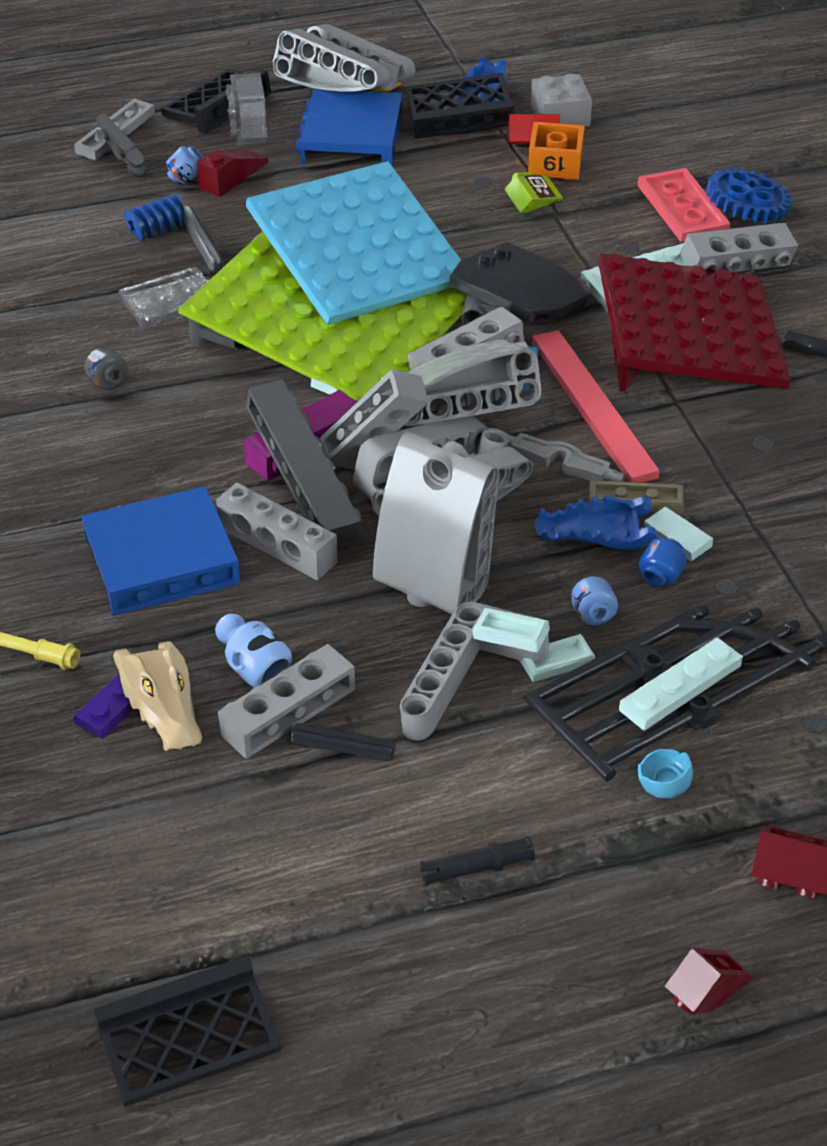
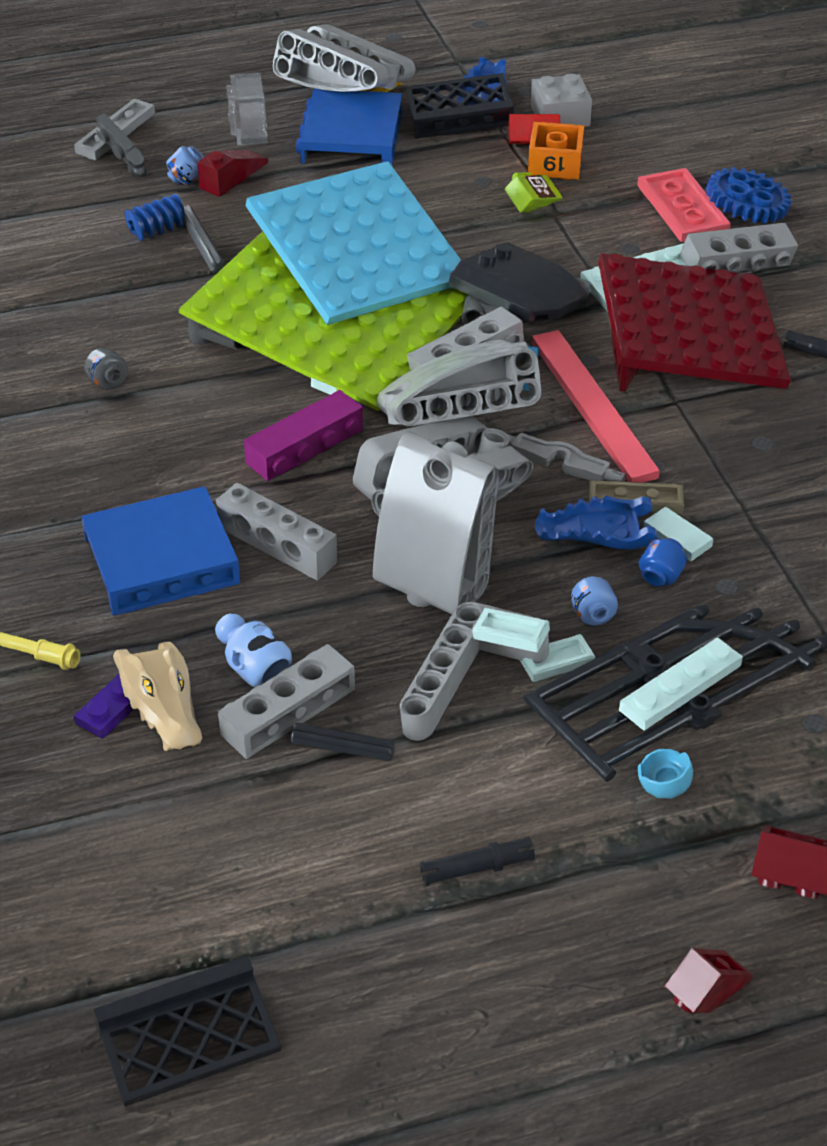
(161, 297): clear plate -> none
(208, 102): black fence -> none
(301, 460): dark grey brick -> none
(377, 413): light grey brick -> none

